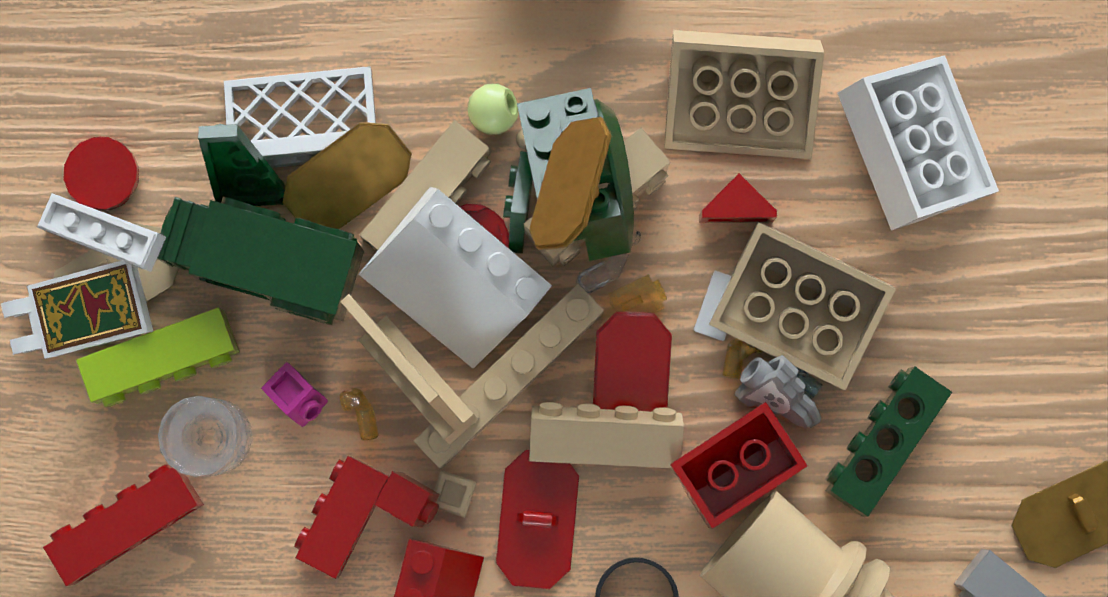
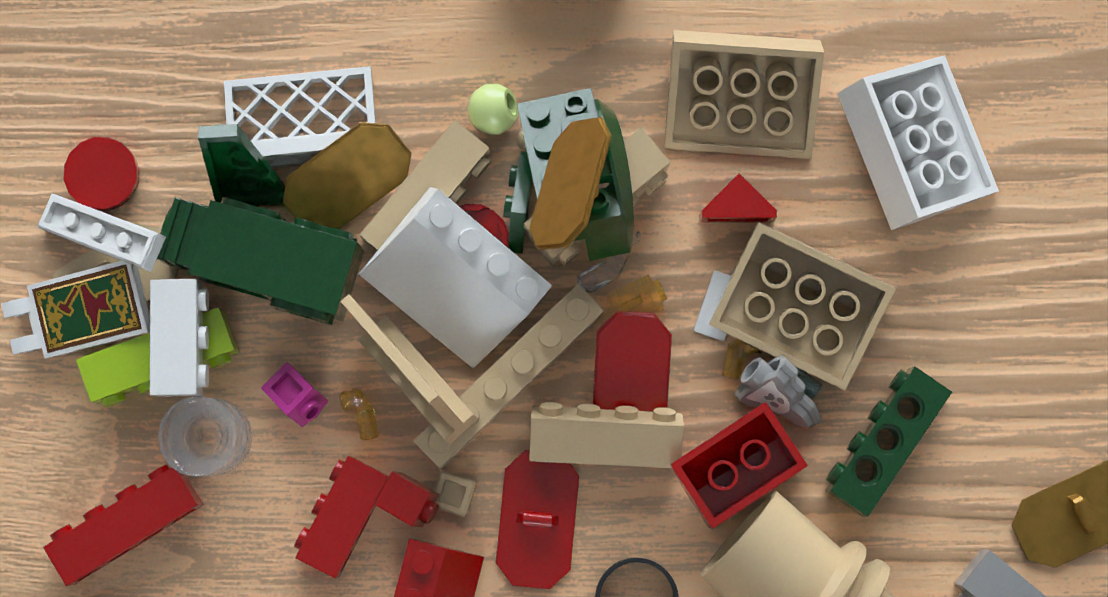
(178, 337): none -> white brick

